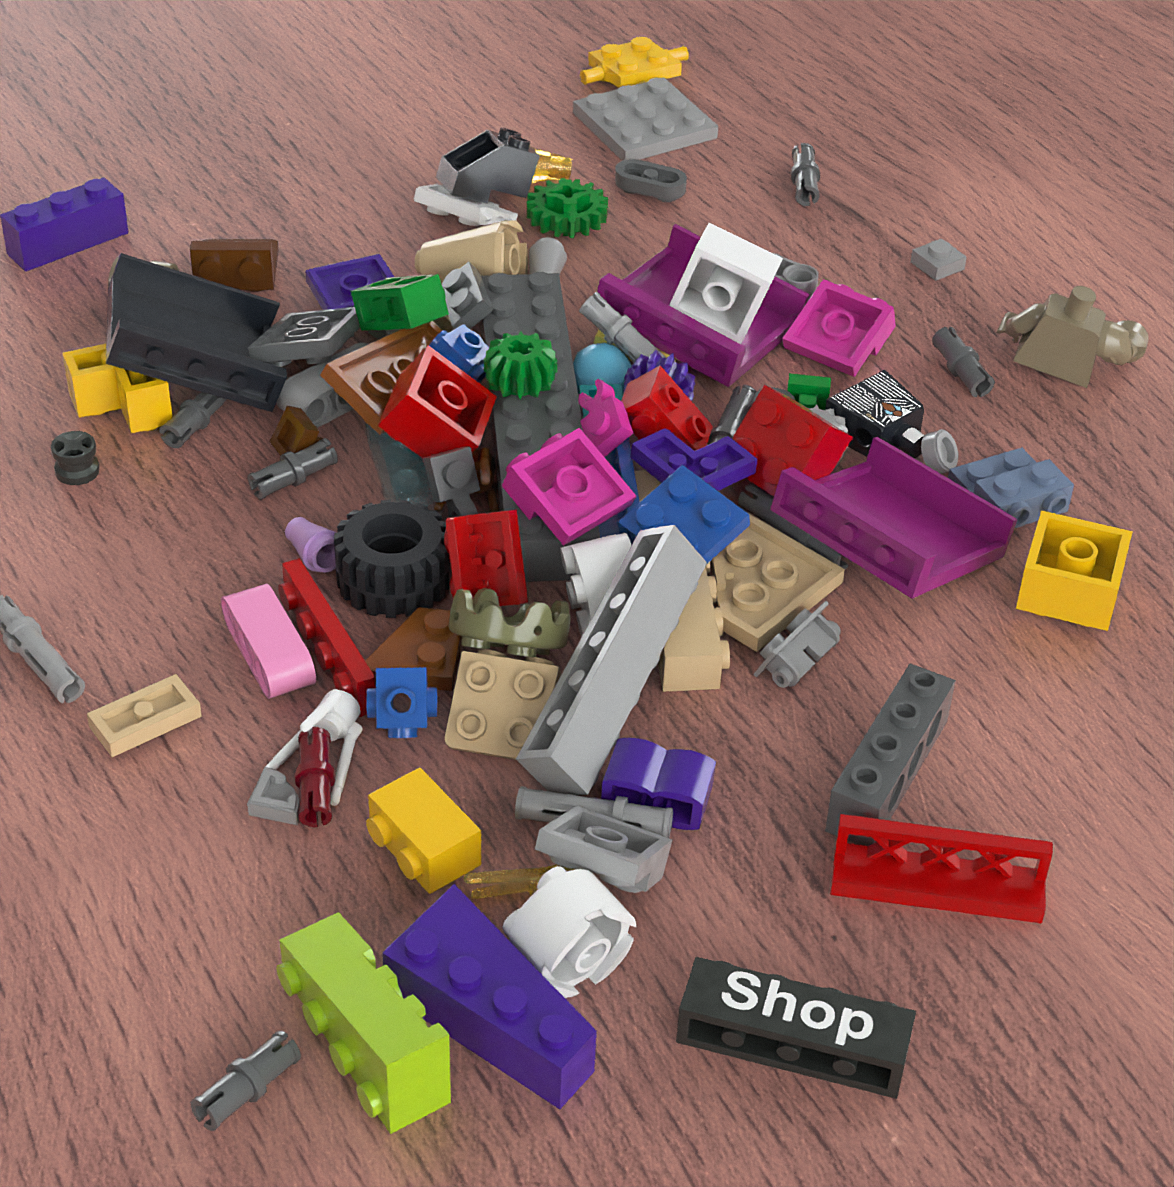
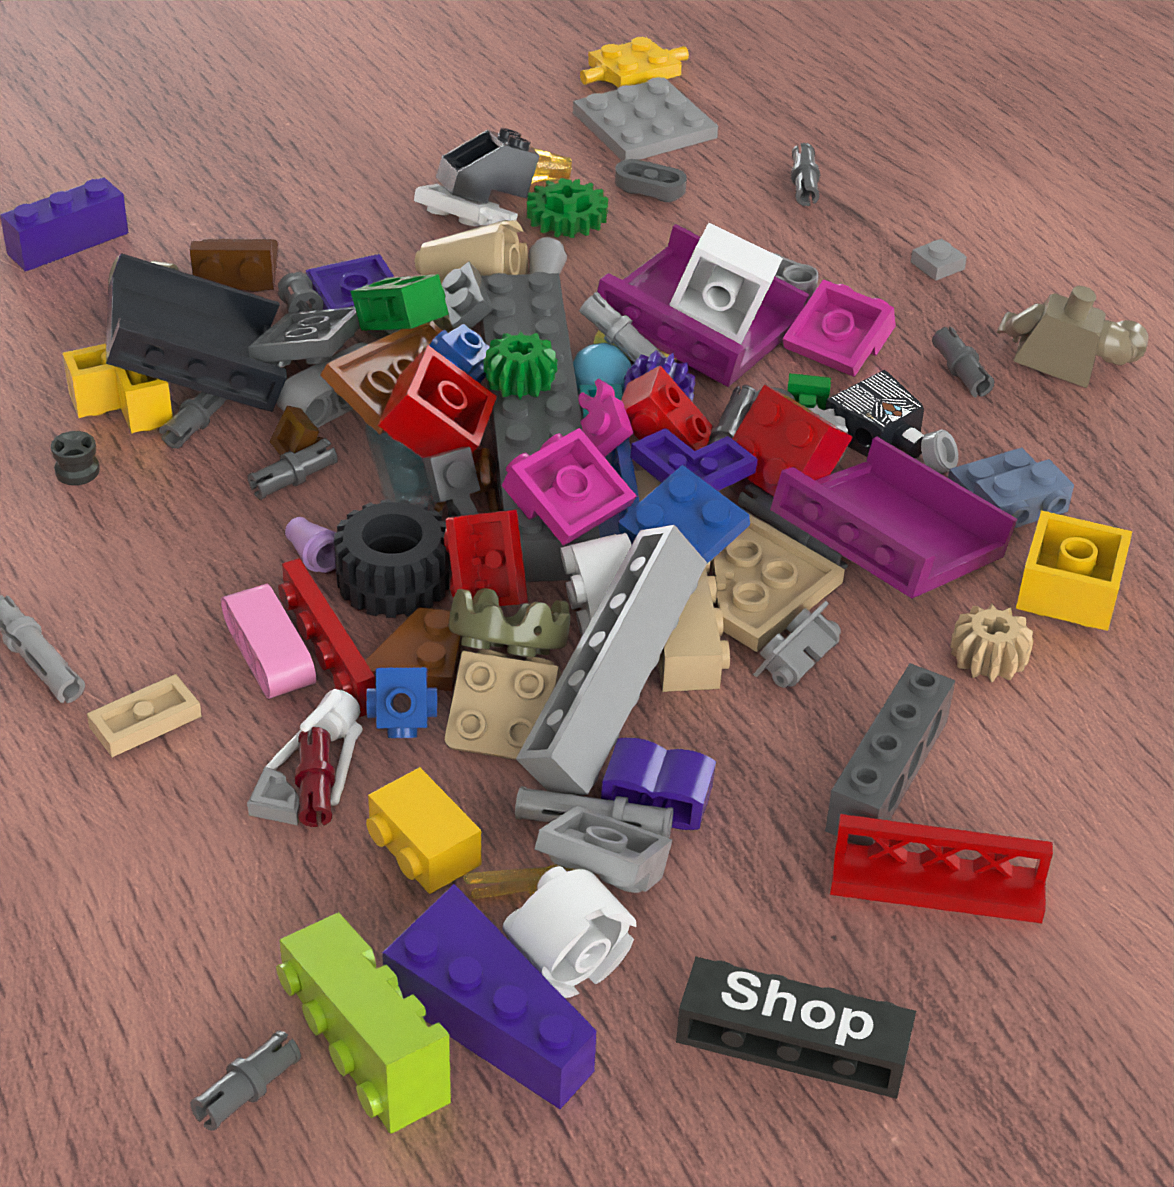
(302, 289): none -> dark grey bush
(991, 642): none -> tan gear

